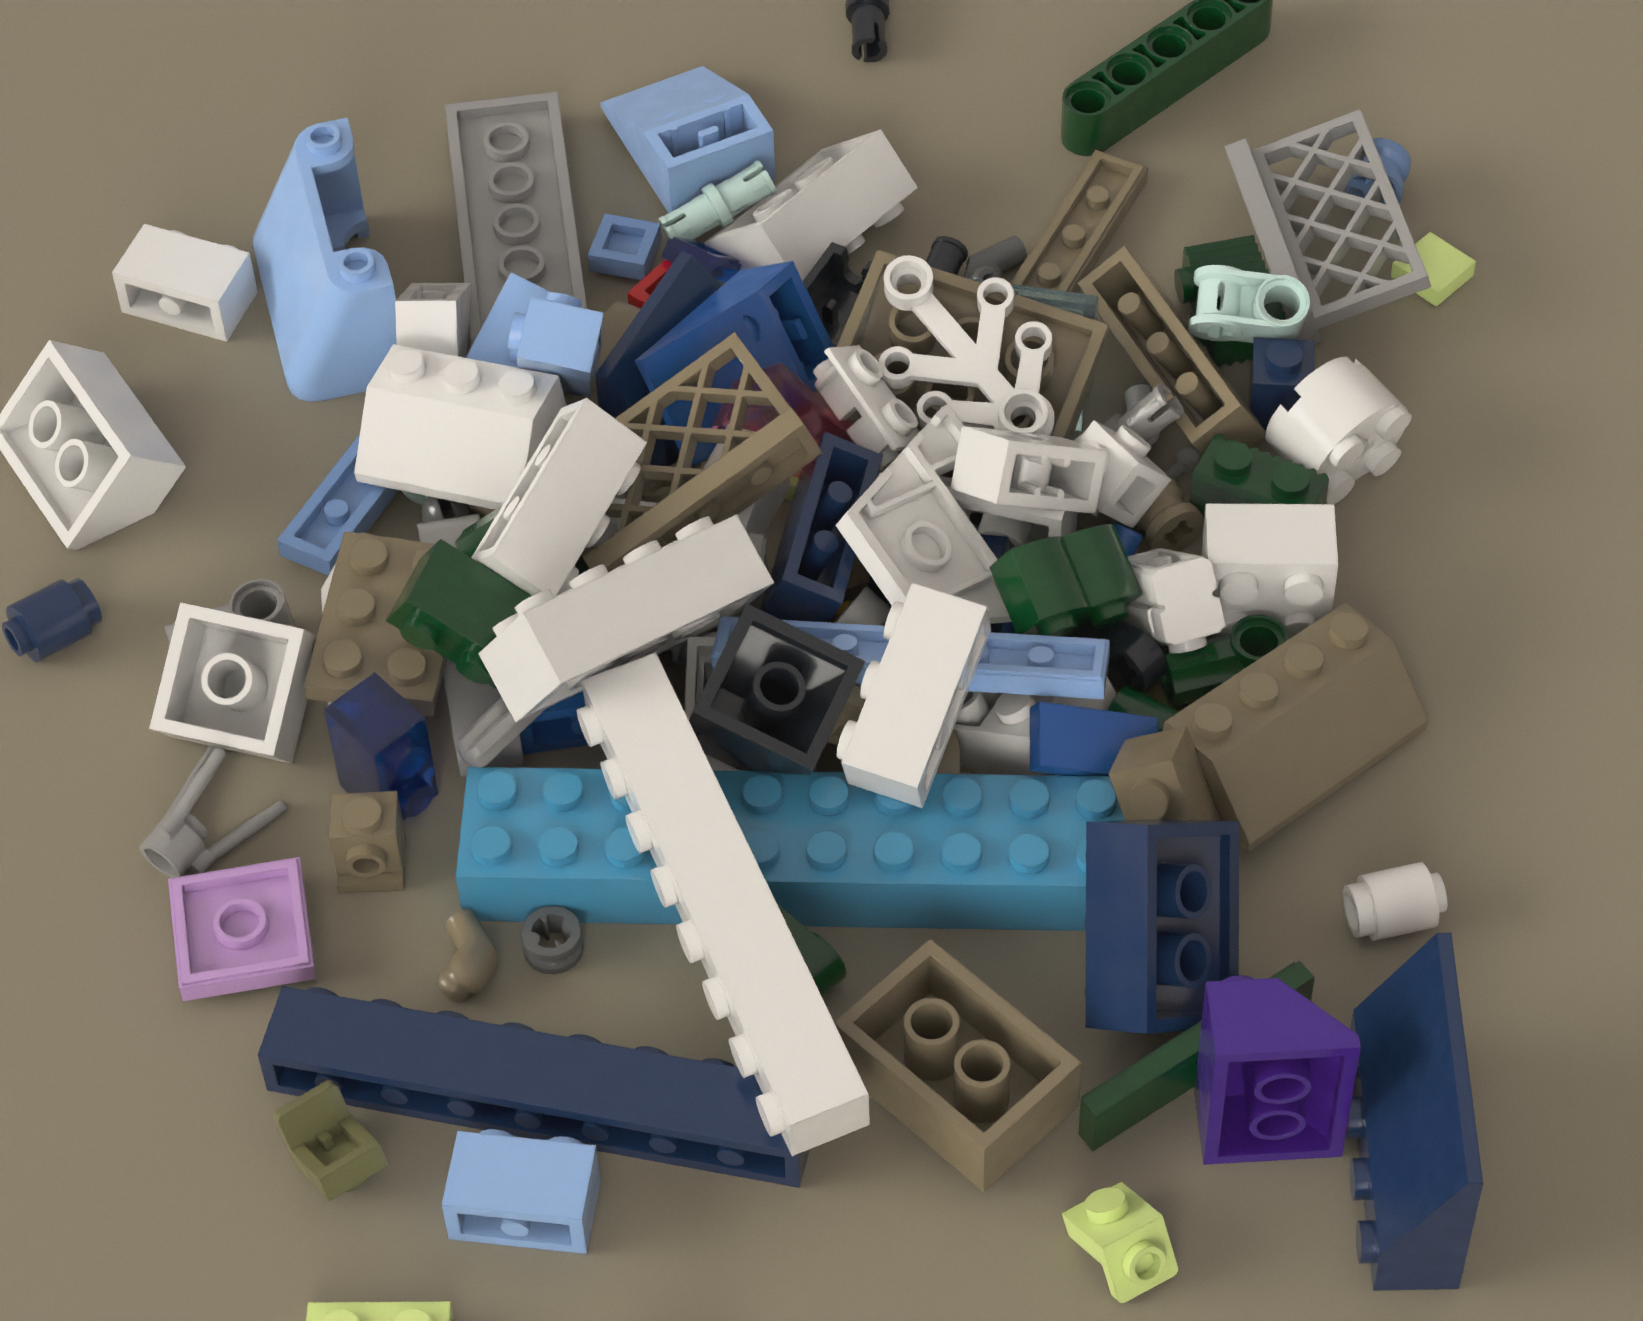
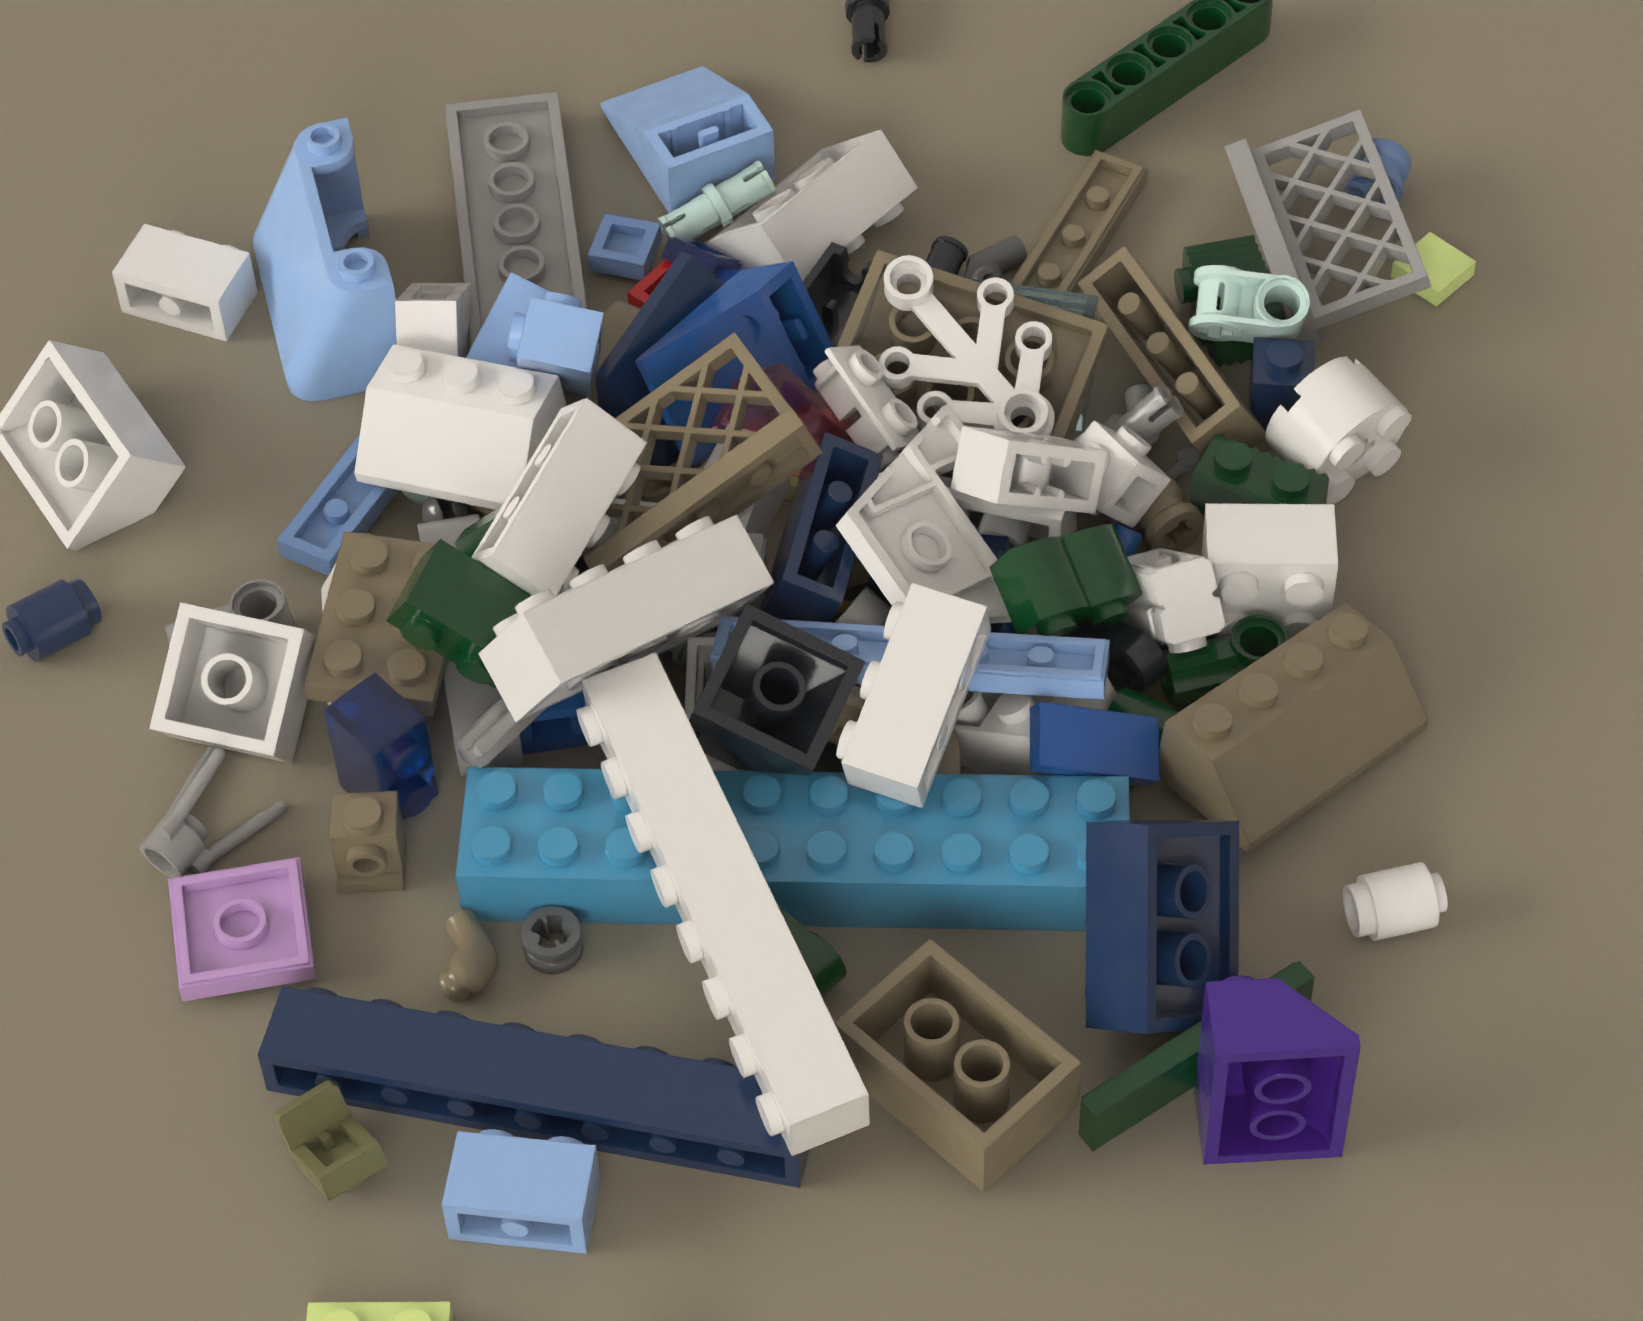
(1124, 1238): yellowish green bracket -> none
(1162, 778): dark tan slope -> none
(1414, 1127): dark blue slope -> none

